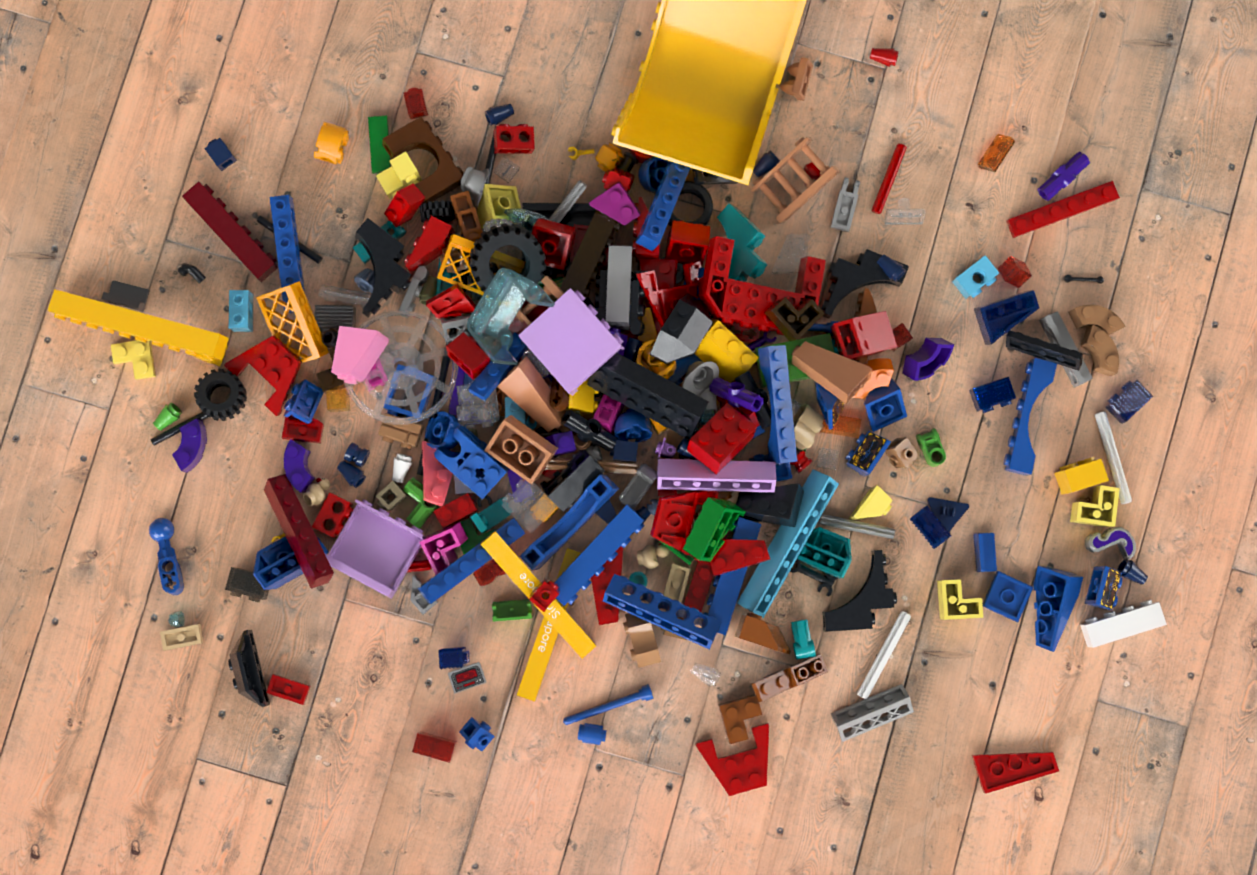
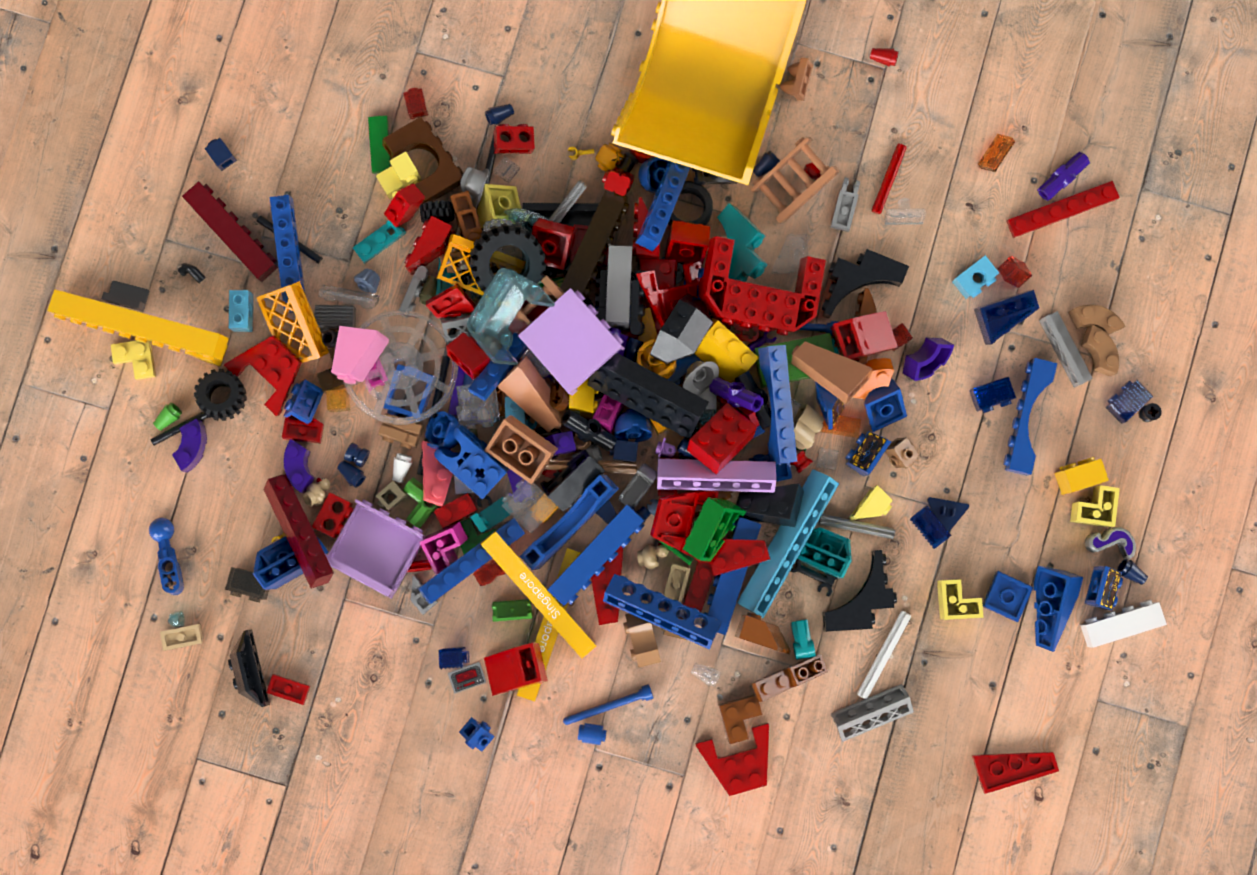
(331, 143): light orange brick -> none
(383, 252): black arch -> none
(434, 746): clear red brick -> none
(515, 668): none -> red slope
(545, 586): red brick -> none
(616, 204): magenta wing -> none
(639, 578): teal plate -> none
(793, 321): dark brown brick -> none
(891, 268): dark blue cone -> none
(931, 446): bright green piece -> none
(985, 552): blue panel -> none
(1044, 350): black plate -> none
(1068, 278): black hinge -> none
(1113, 457): white axle -> none
(1154, 408): none -> black bush

